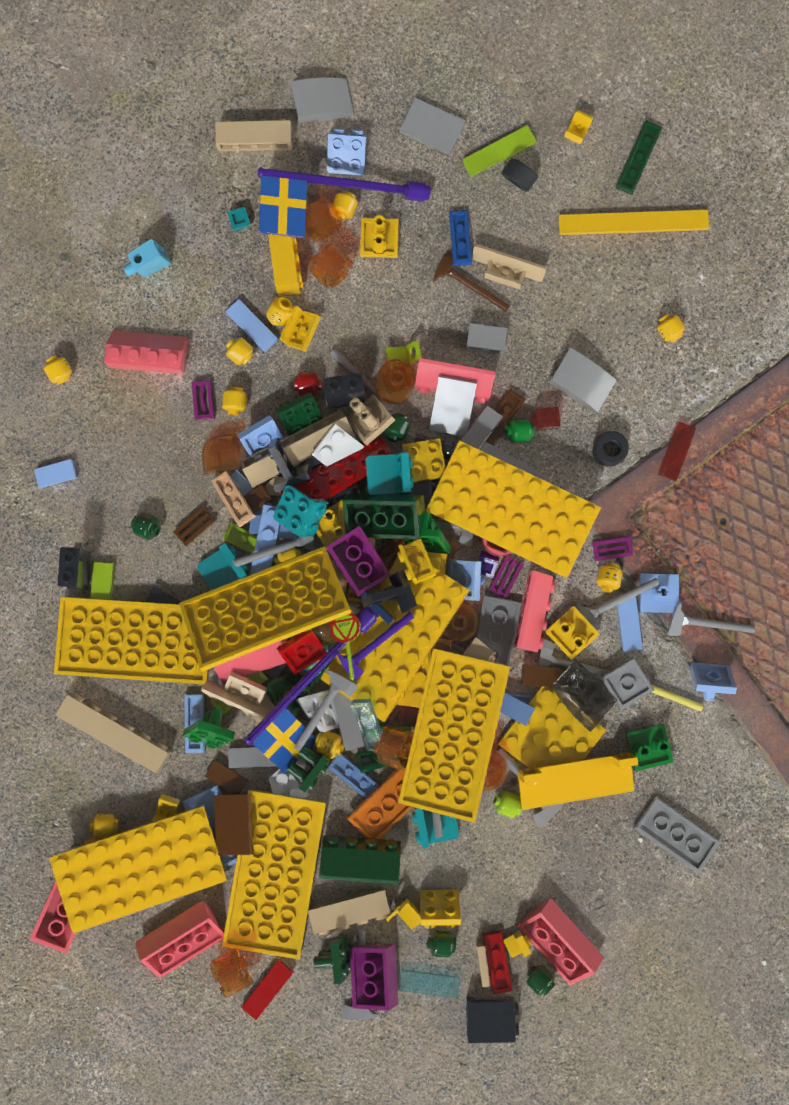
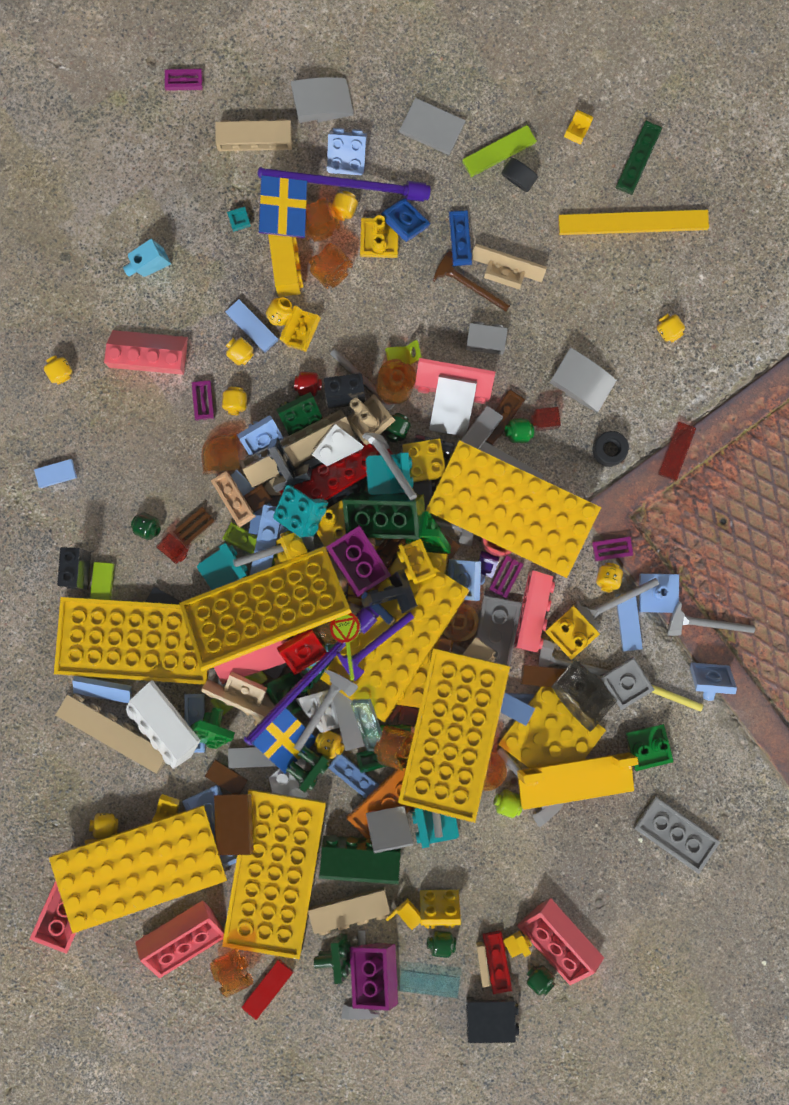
(102, 689): none -> light blue tile
(162, 725): none -> white slope
(172, 548): none -> clear red bracket
(185, 83): none -> magenta tile
(292, 545): none -> yellow bracket
(382, 445): none -> light grey piece
(389, 829): none -> light grey tile
(405, 220): none -> blue tile

